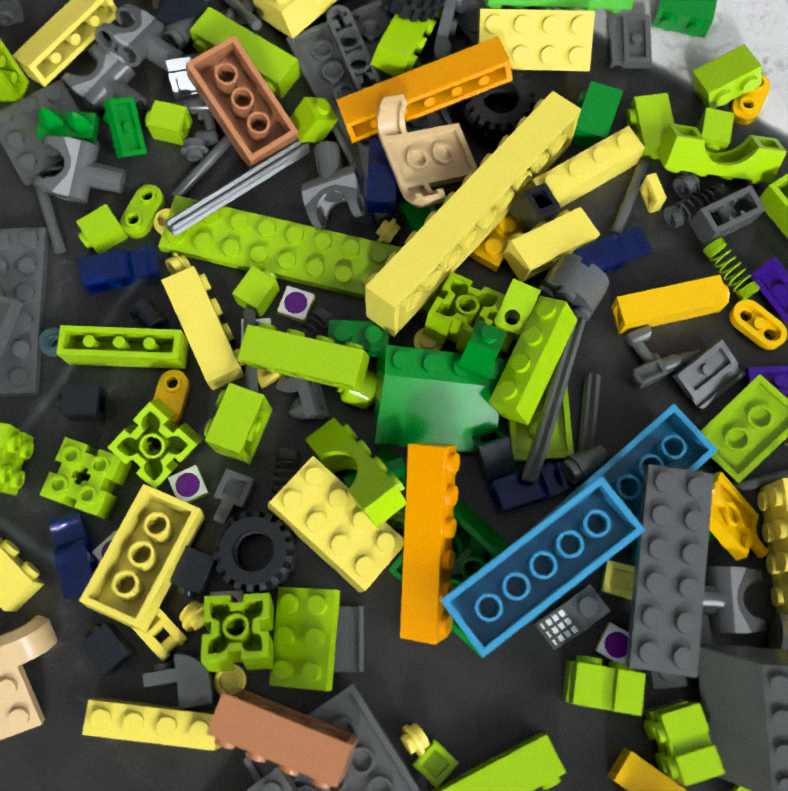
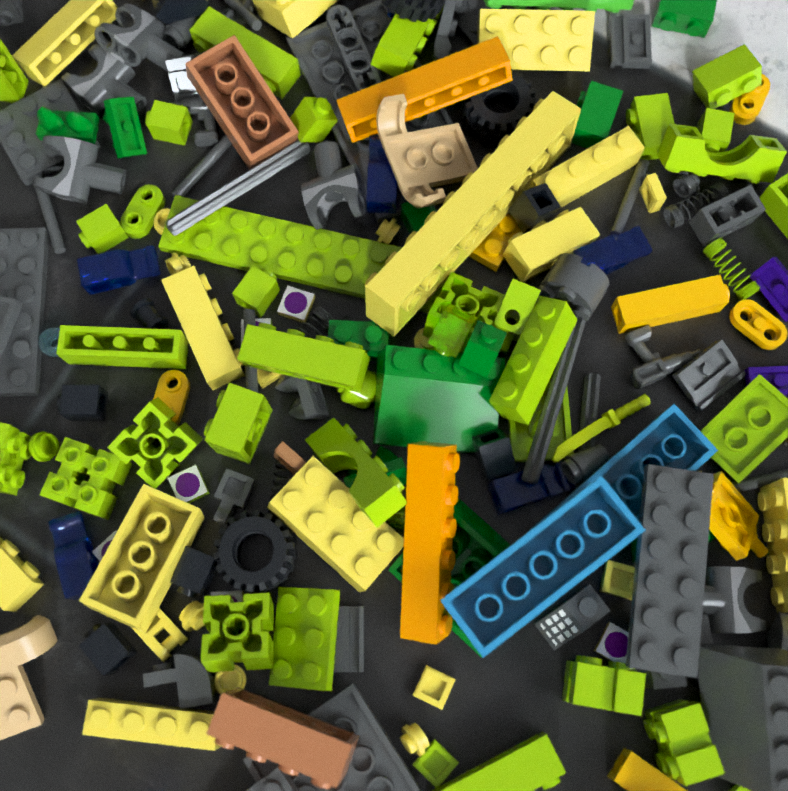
(43, 446): none -> lime plate
(194, 149): dark grey plate -> none
(288, 458): none -> medium nougat tile
(434, 687): none -> light yellow tile
(452, 331): none -> clear neon green brick
(609, 420): none -> neon yellow sword

